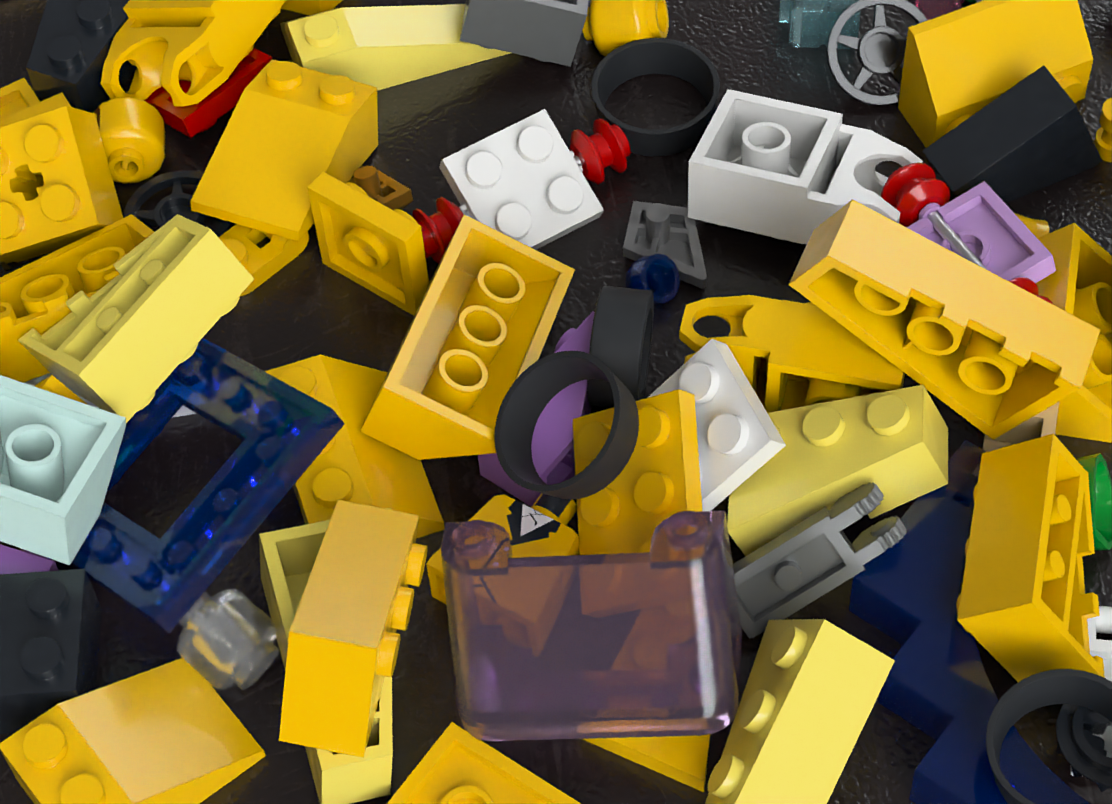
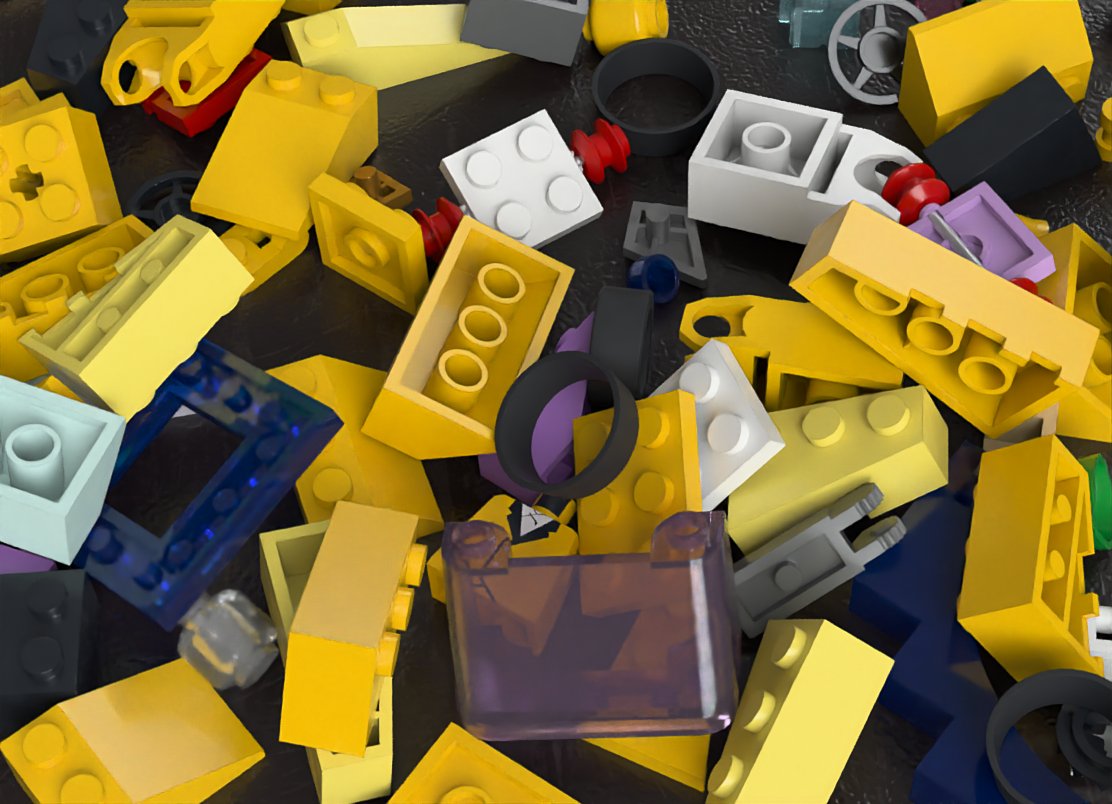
(131, 137): yellow head -> none

